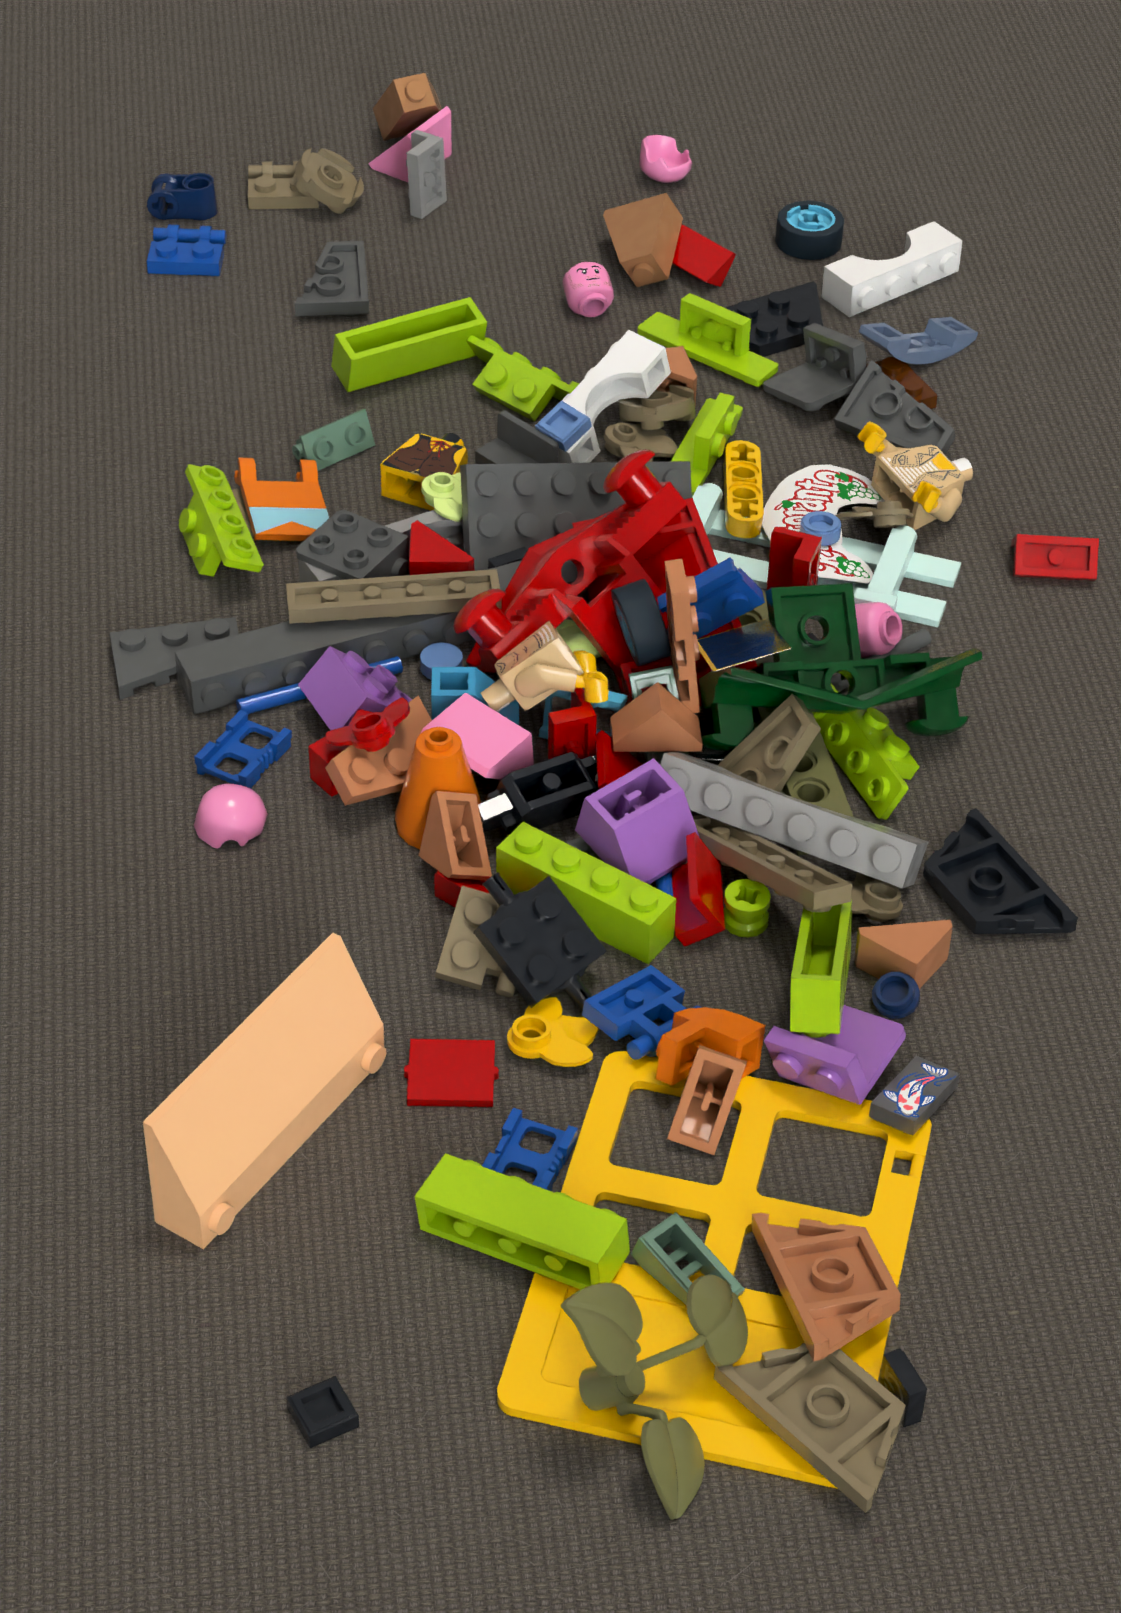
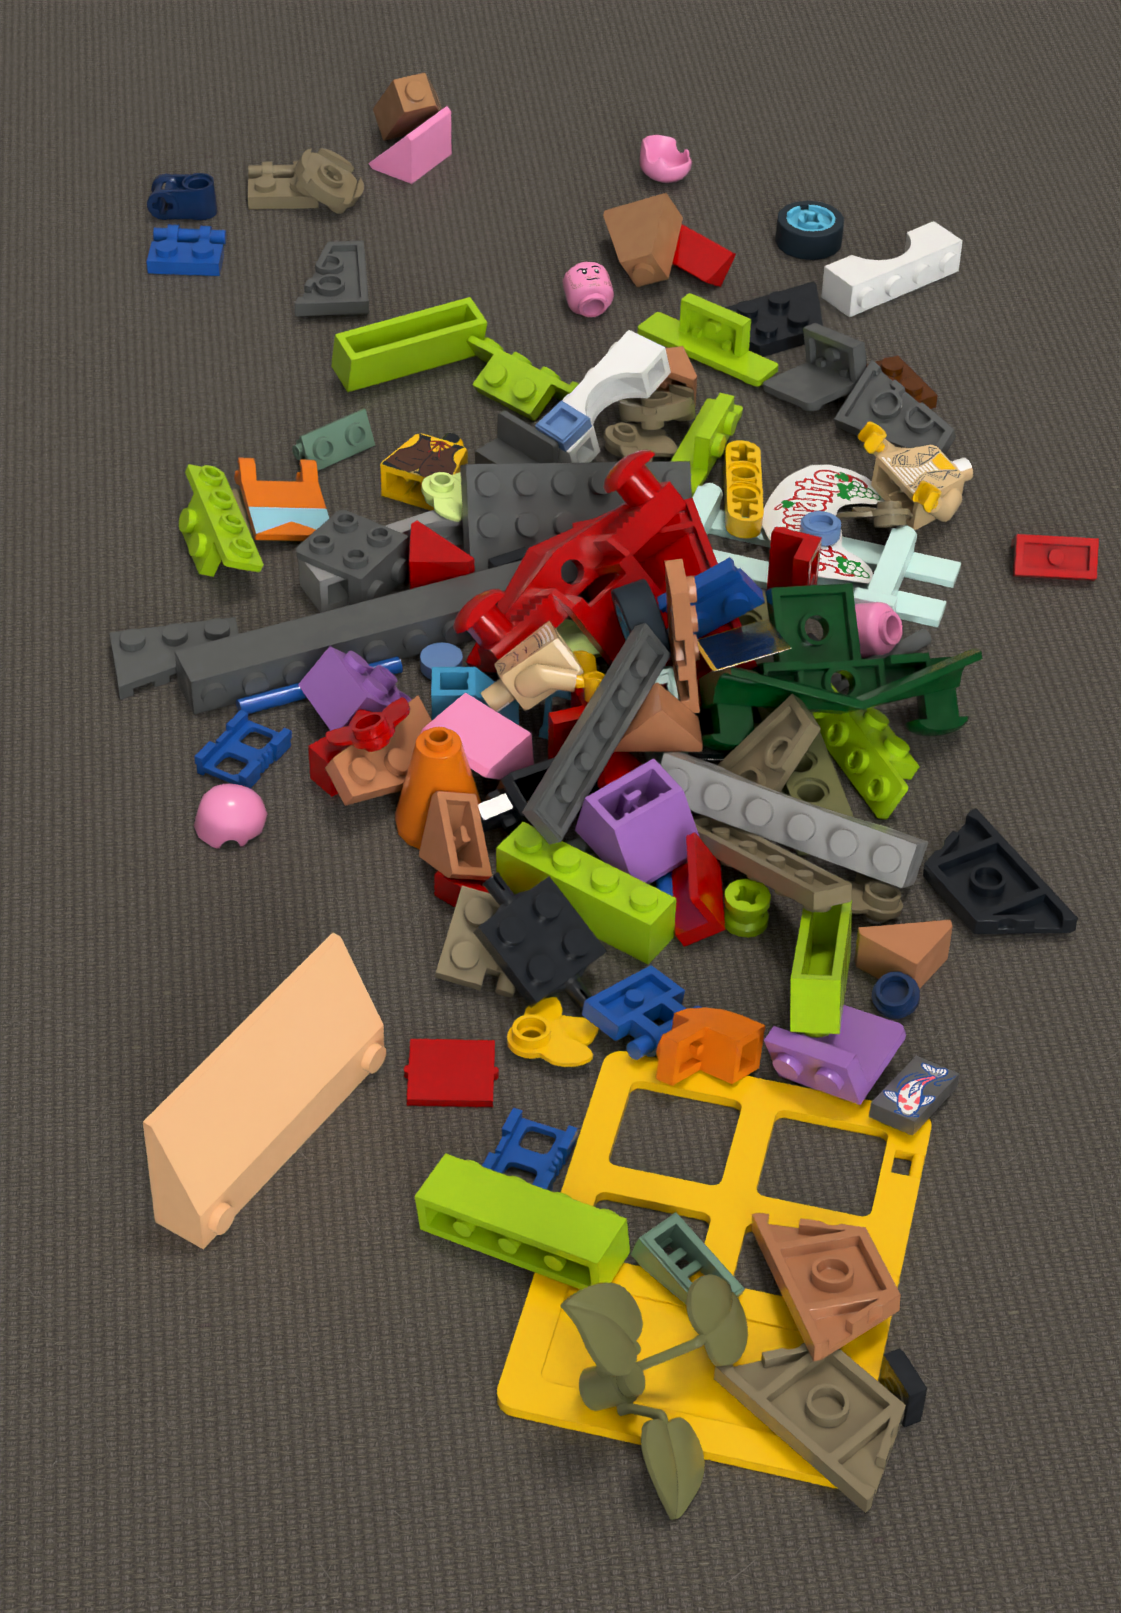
(322, 1411): black tile -> none
(386, 596): dark tan plate -> none
(426, 173): light grey bracket -> none
(596, 734): none -> dark grey tile
(706, 1100): nougat slope -> none
(939, 340): sand blue slope -> none

